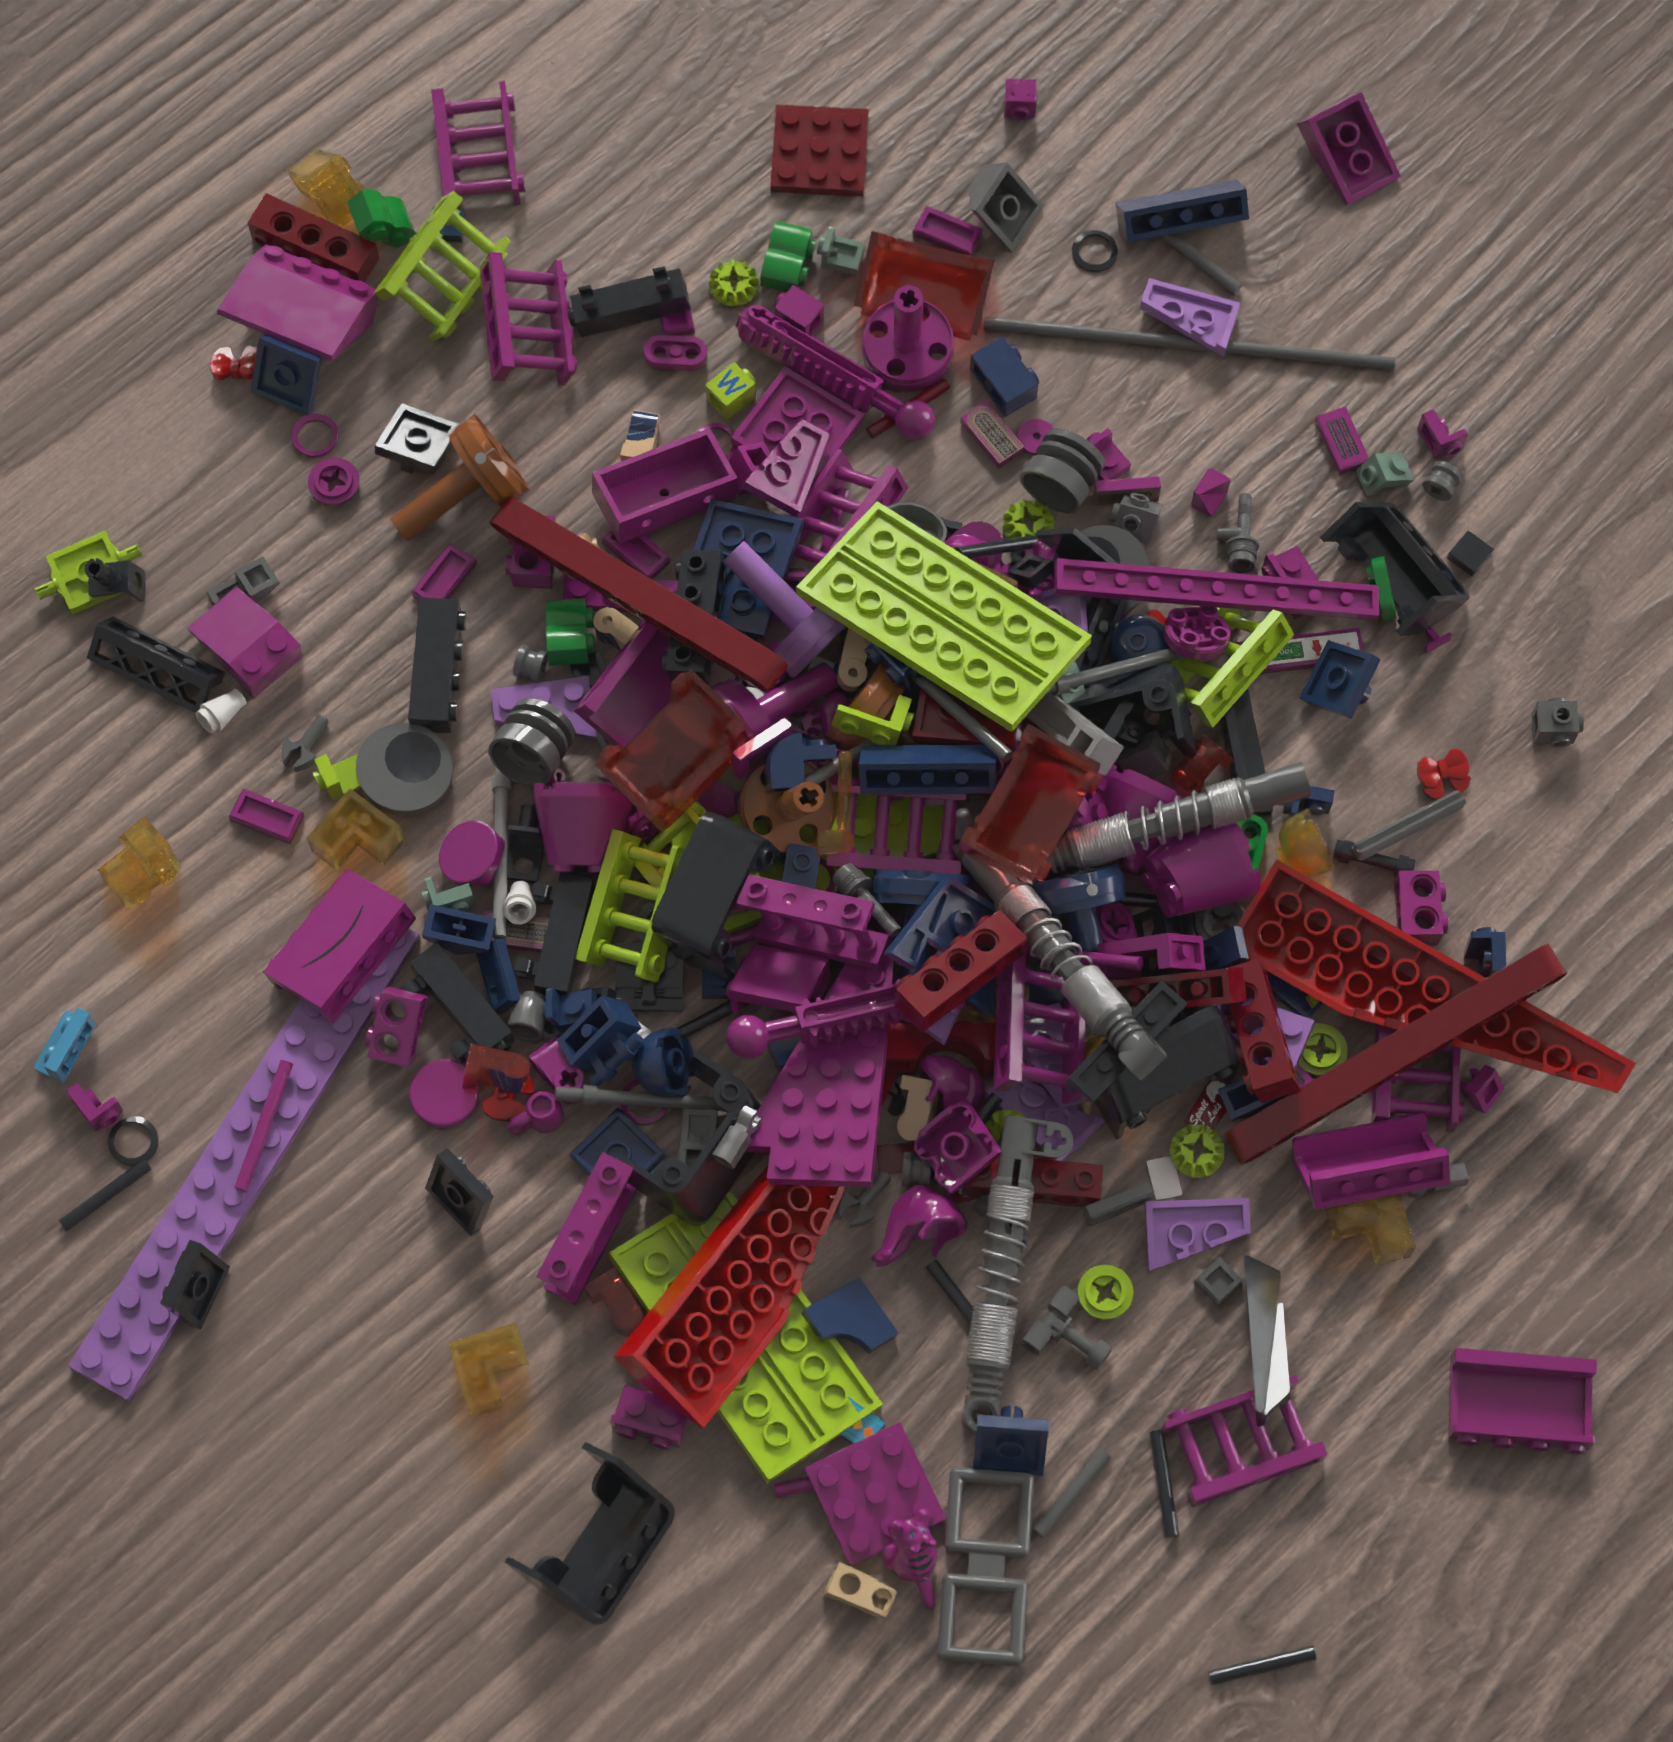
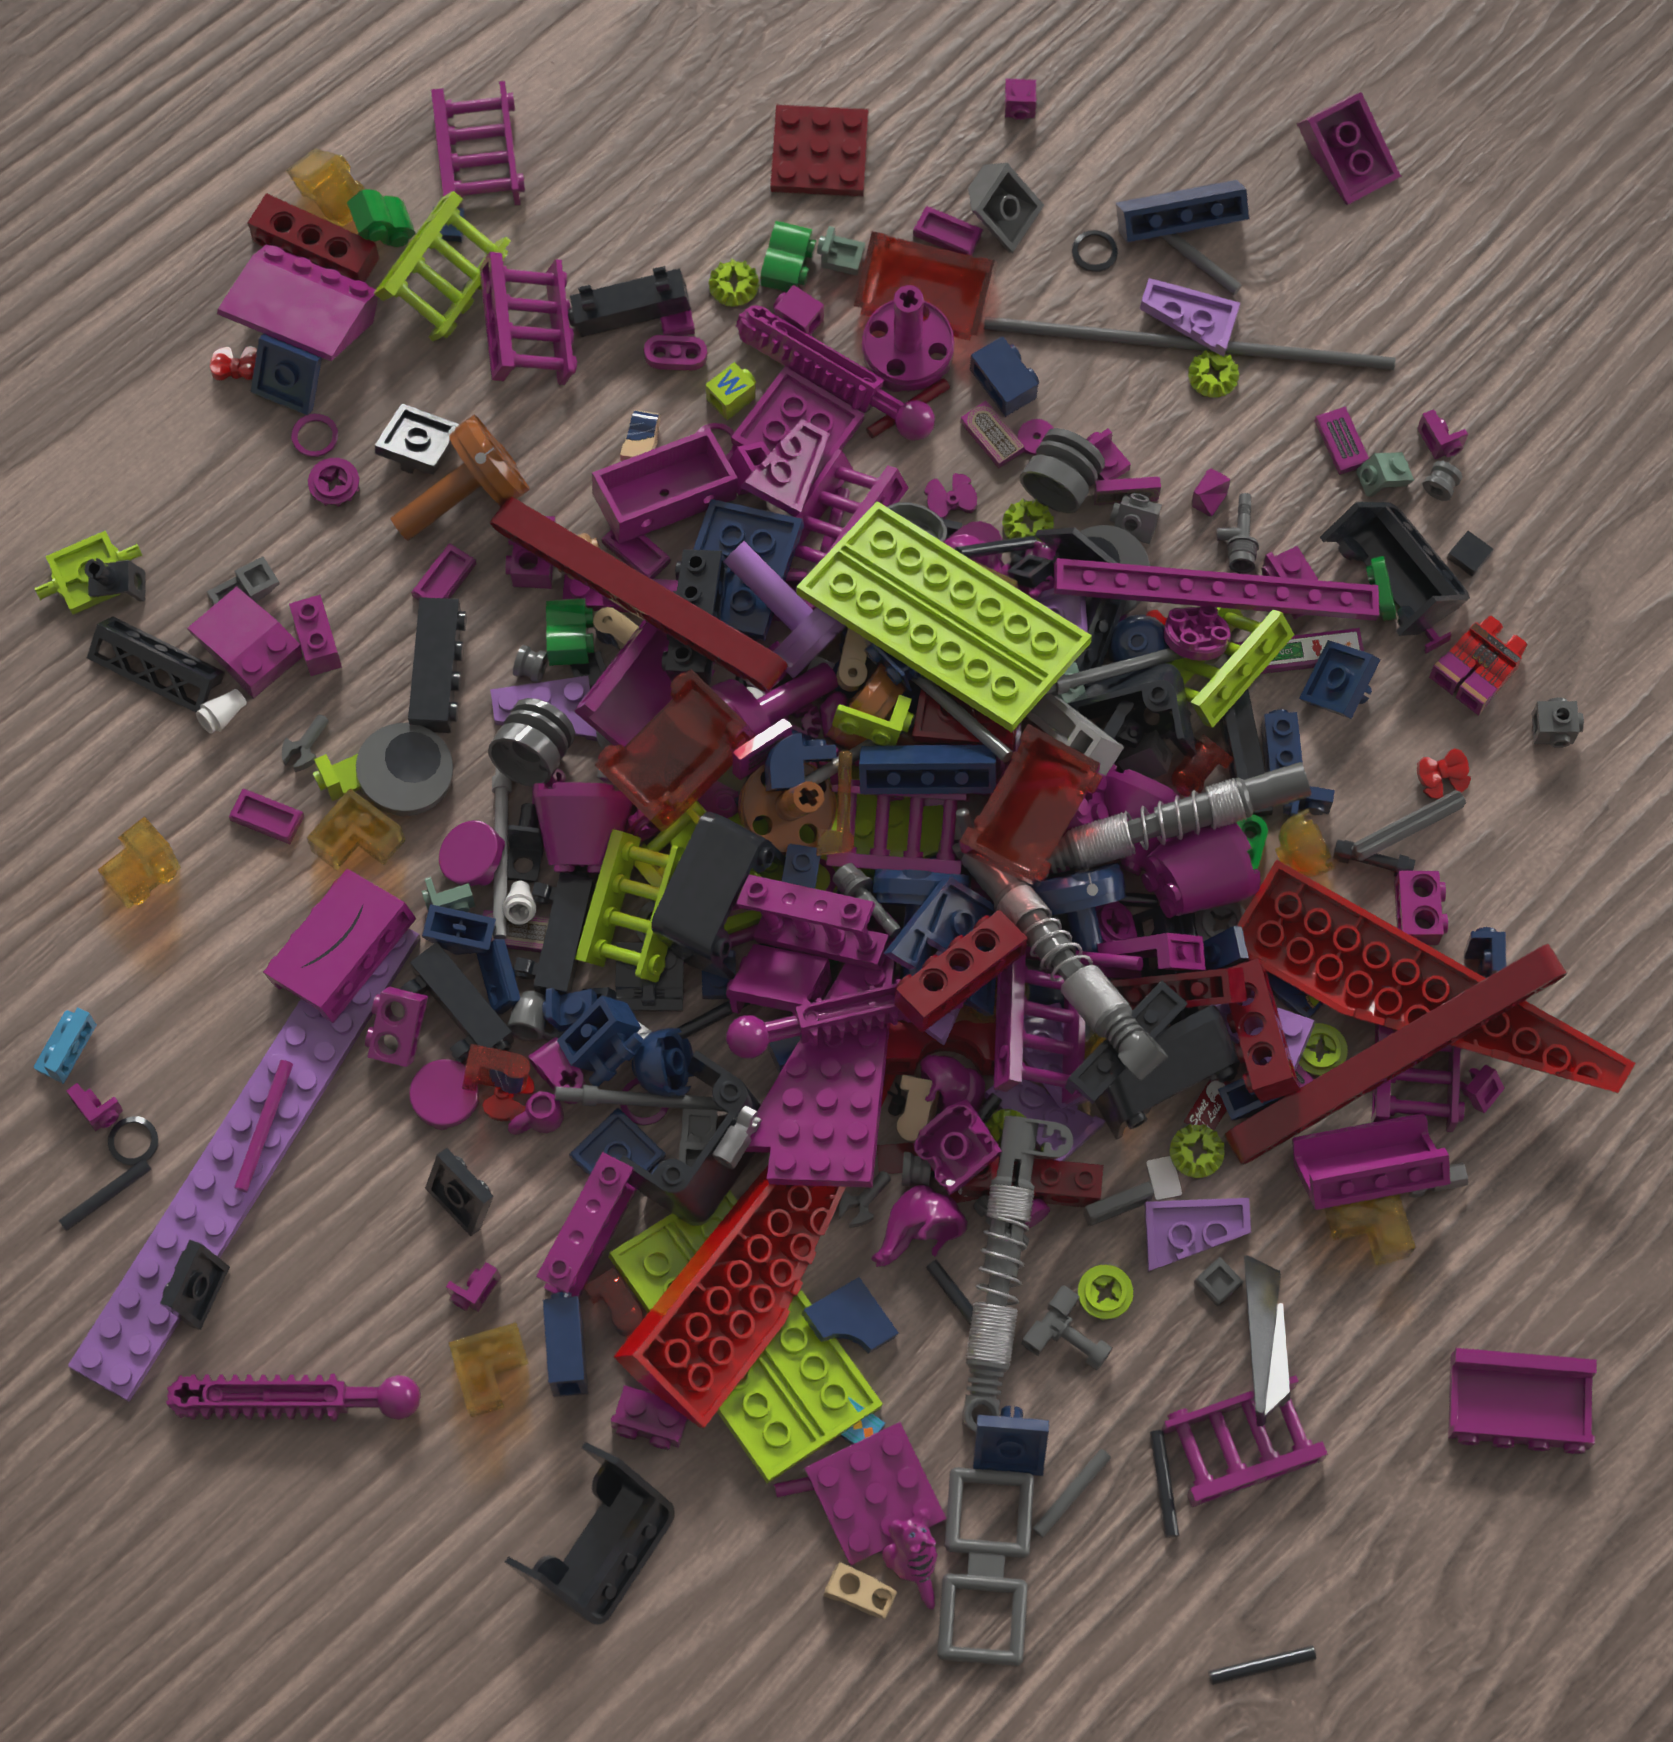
(315, 635): none -> magenta brick
(395, 1397): none -> magenta gear
(480, 1286): none -> magenta bracket
(565, 1345): none -> dark blue brick
(961, 497): none -> magenta piece
(1038, 1213): none -> magenta tile
(1207, 384): none -> lime gear
(1280, 739): none -> dark blue brick
(1484, 653): none -> hips

